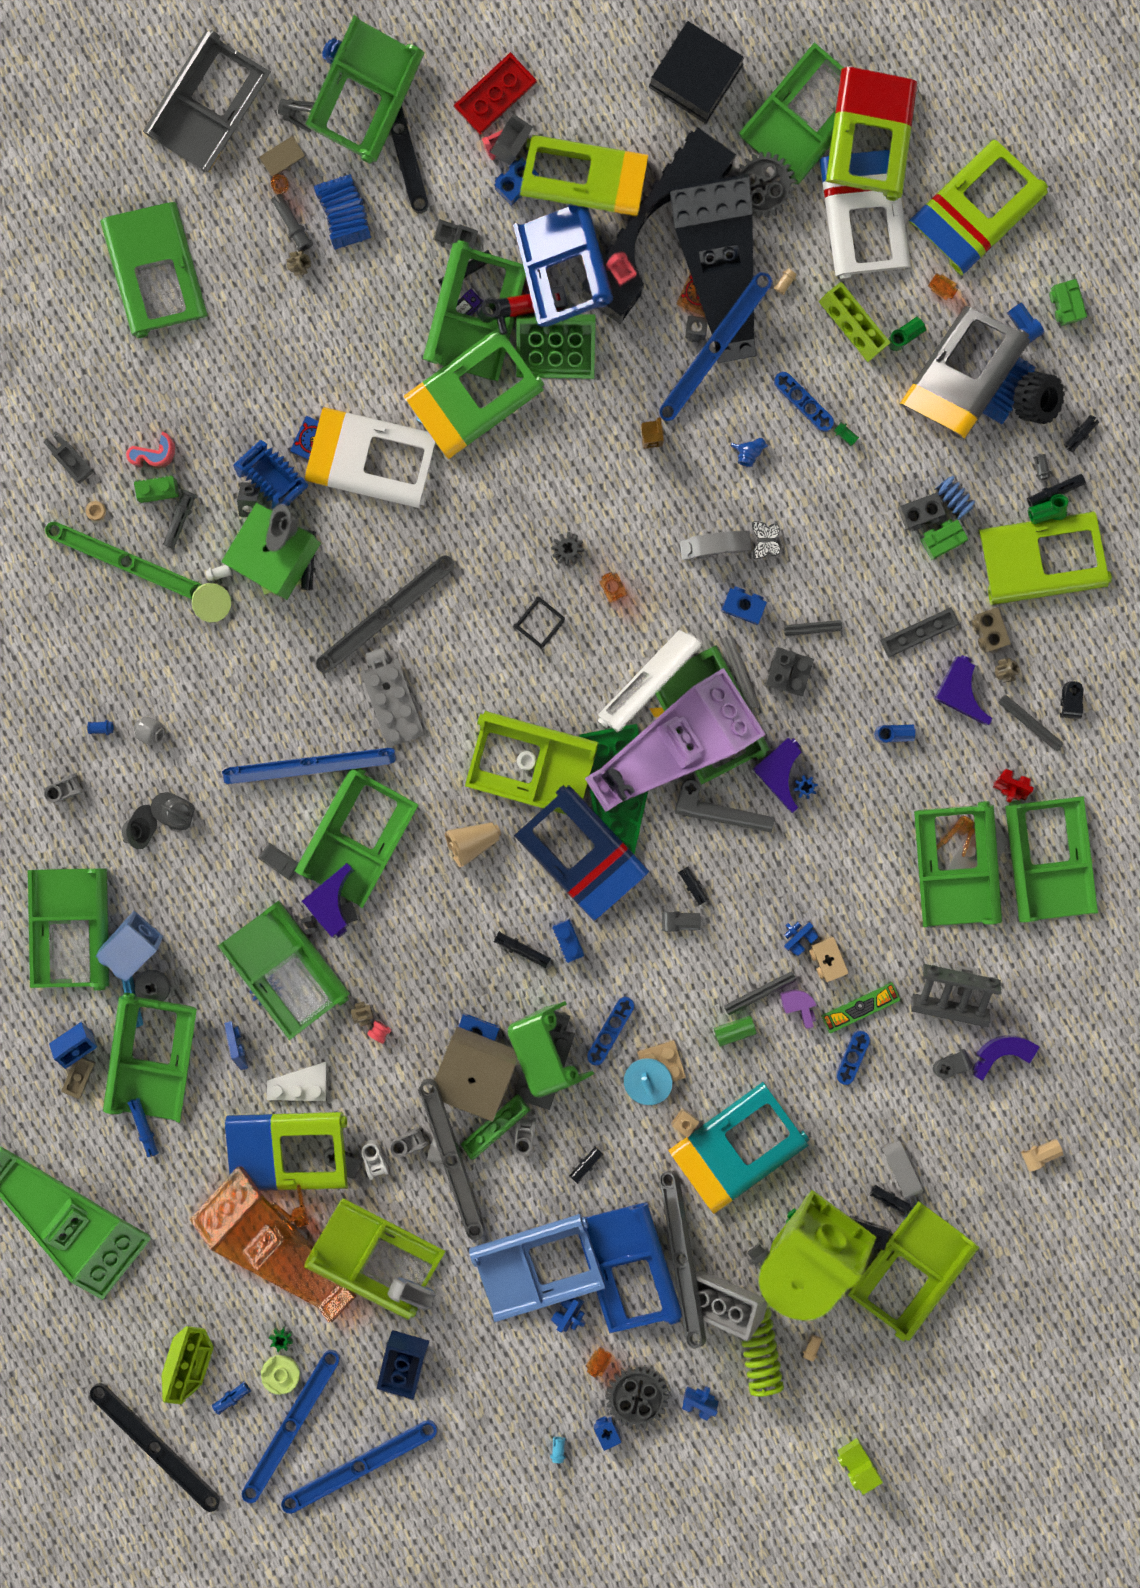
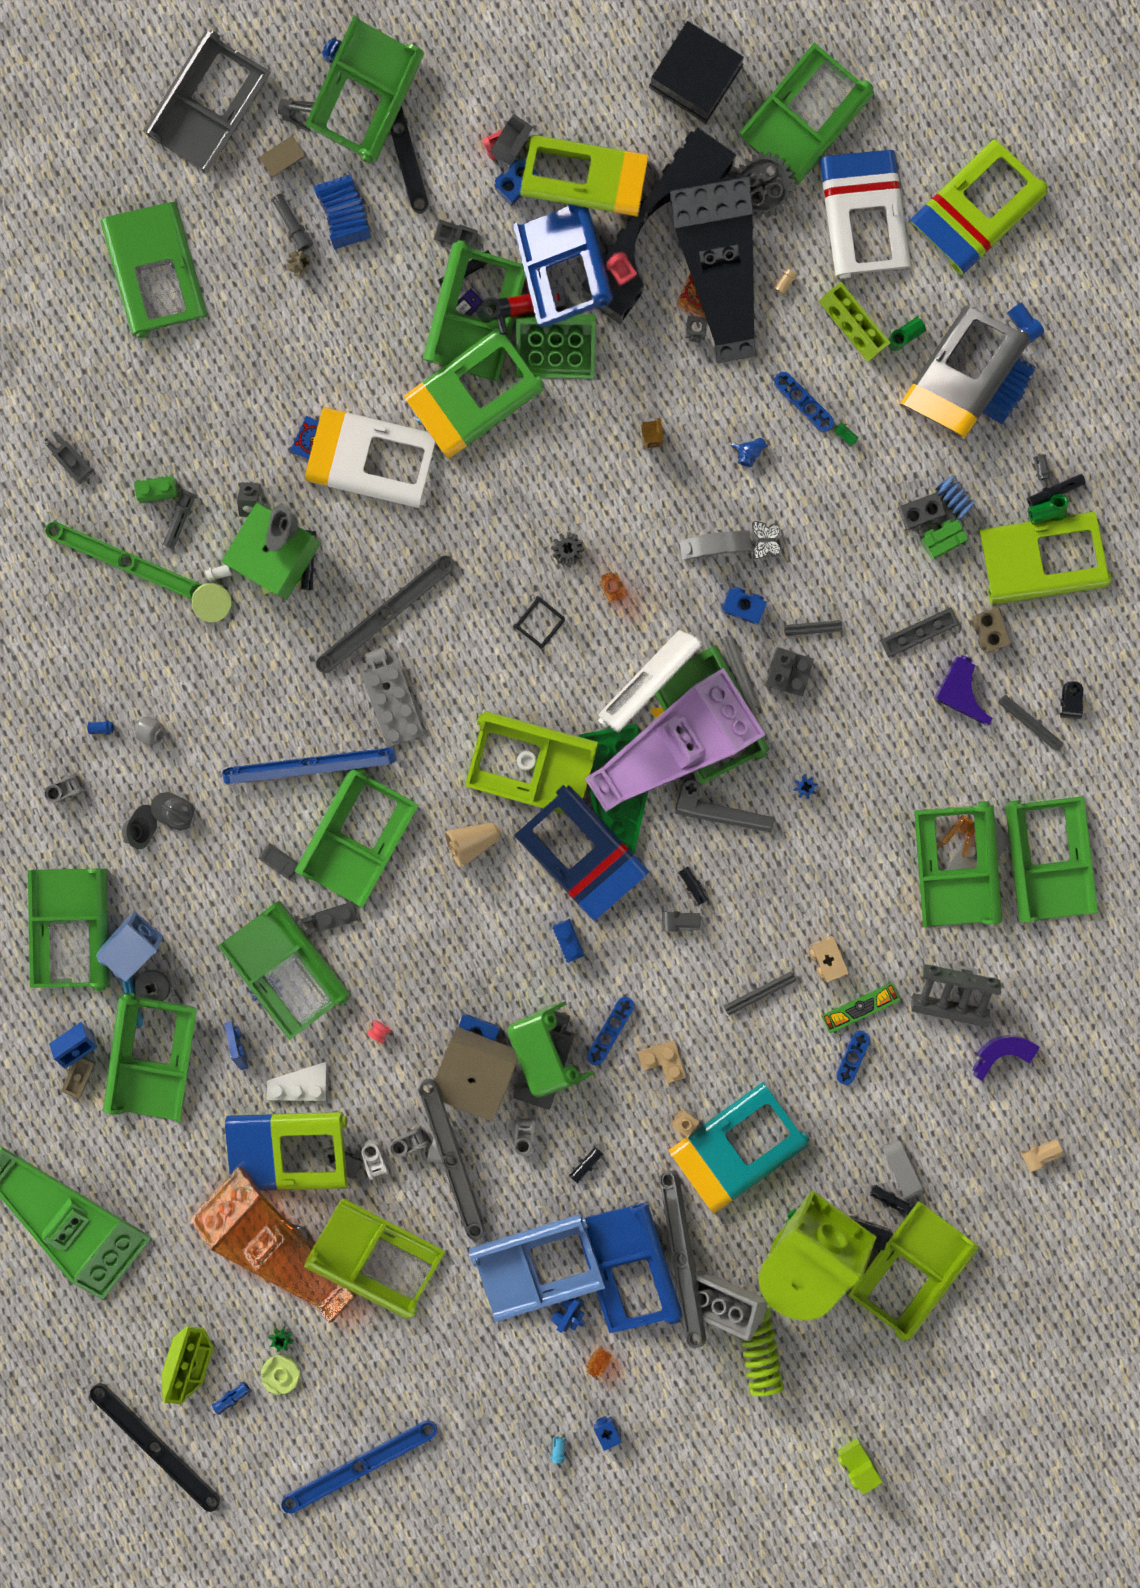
(95, 511): tan tile -> none
(142, 1125): blue pin -> none
(154, 458): coral animal -> none
(270, 474): blue piece -> none
(278, 178): clear orange bush -> none
(284, 1437): blue beam -> none
(299, 1214): clear orange plant -> none
(325, 902): dark purple arch -> none
(362, 1014): dark tan gear -> none
(402, 1364): dark blue slope -> none
(411, 1293): light grey animal -> none
(491, 1131): bright green tile -> none
(495, 93): red tile -> none
(521, 949): black pin -> none
(615, 782): black plate -> none
(648, 1081): medium azure shield -> none
(653, 1400): dark grey gear -> none
(701, 1400): blue hips -> none
(723, 334): blue beam -> none
(735, 1031): bright green brick -> none
(757, 1254): dark grey piece -> none
(775, 771): dark purple arch -> none
(799, 1000): medium lavender brick -> none
(807, 932): blue hips -> none
(812, 1348): tan pin -> none
(877, 102): piece -> none
(897, 733): blue piece -> none
(943, 286): clear orange brick -> none
(955, 1064): dark grey piece -> none
(1007, 670): dark tan gear -> none
(1013, 788): red hips -> none
(1038, 397): black tyre -> none
(1068, 302): bright green brick -> none
(1081, 433): black pin -> none

